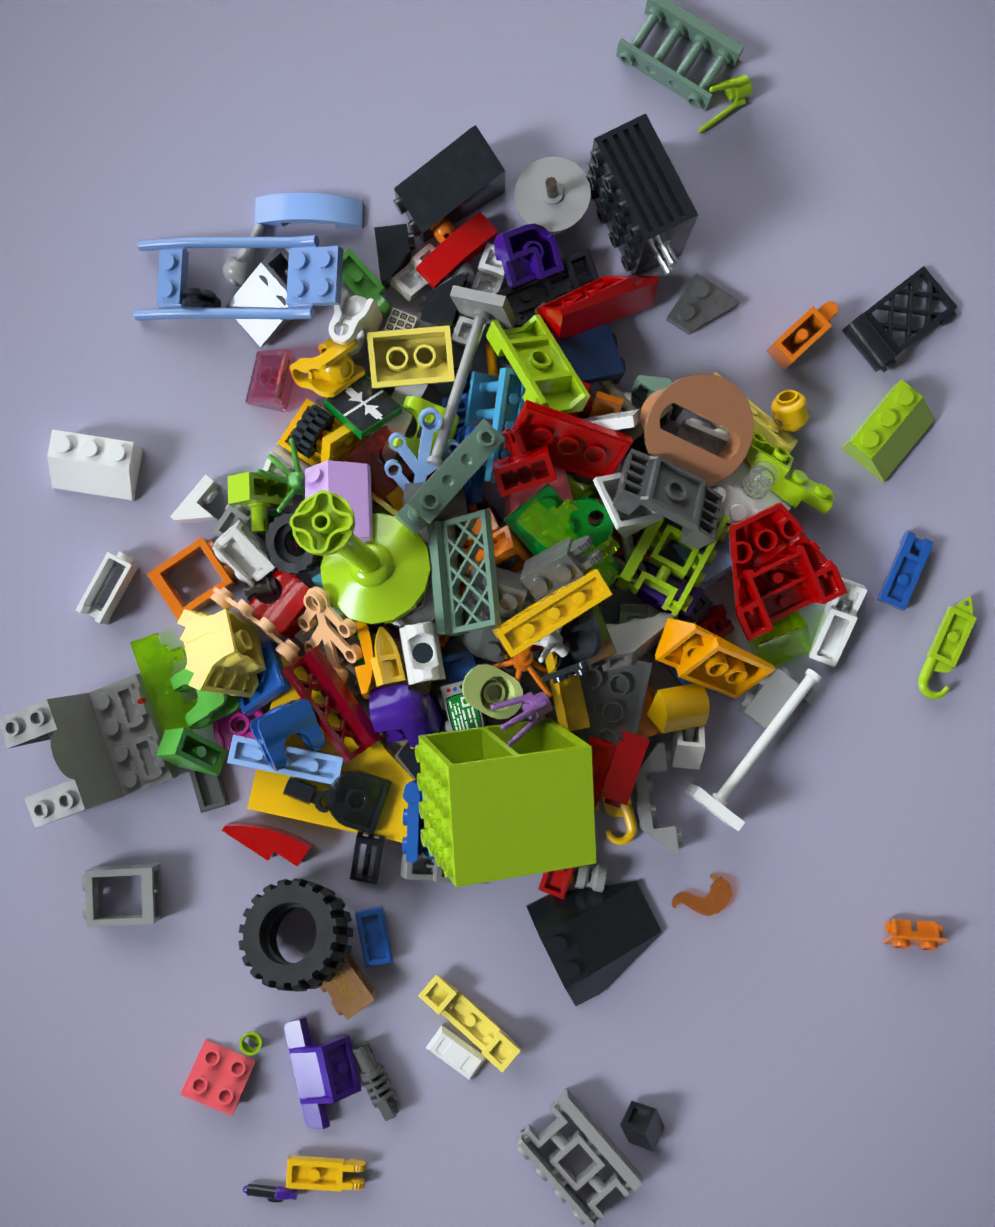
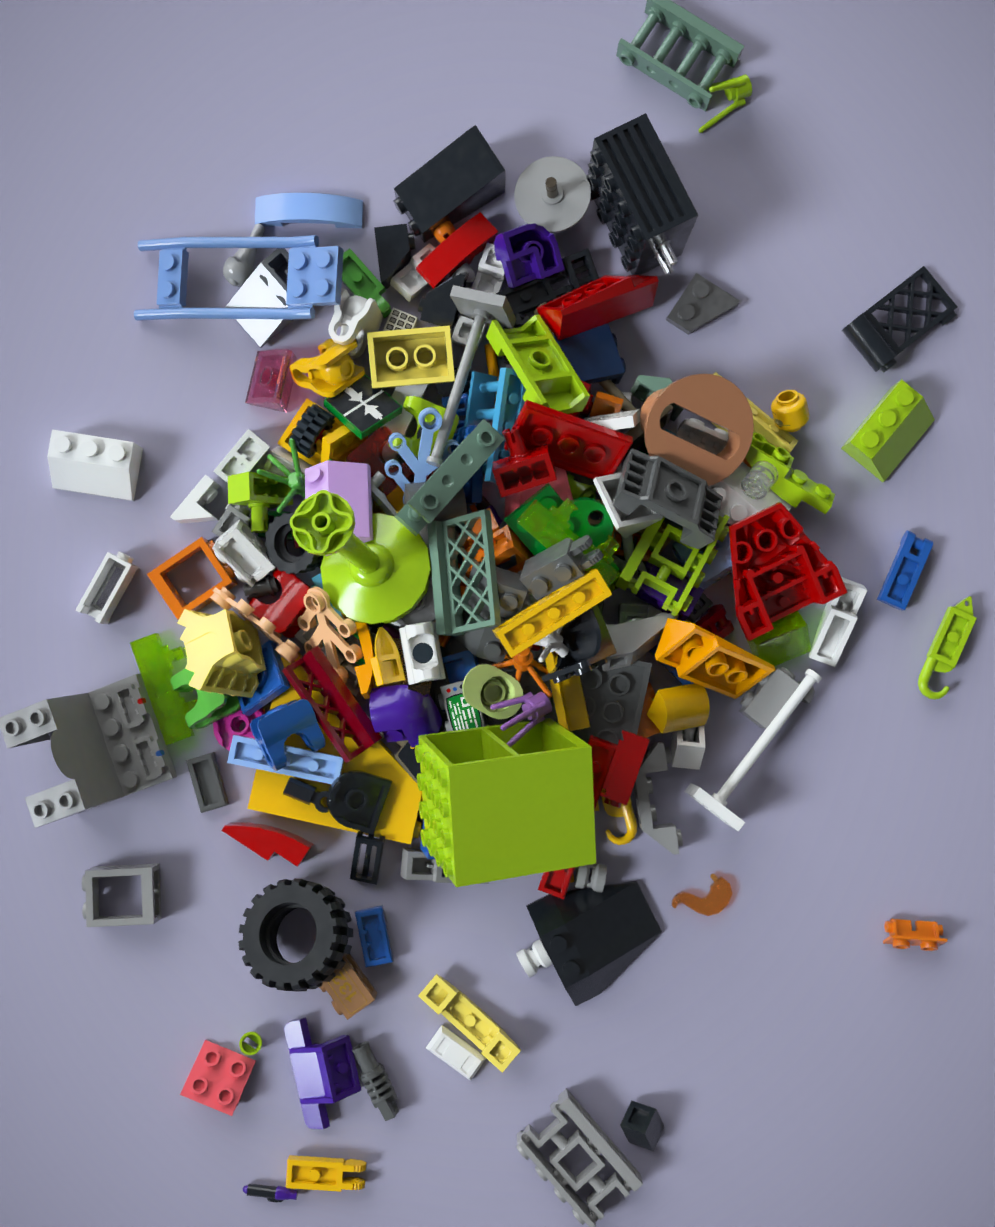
(191, 751): bright green slope -> none
(200, 298): black arm -> none
(242, 456): none -> white hinge
(378, 496): none -> light grey bar
(411, 818): blue hinge -> none
(534, 958): none -> white wheel
(802, 334): orange hinge -> none

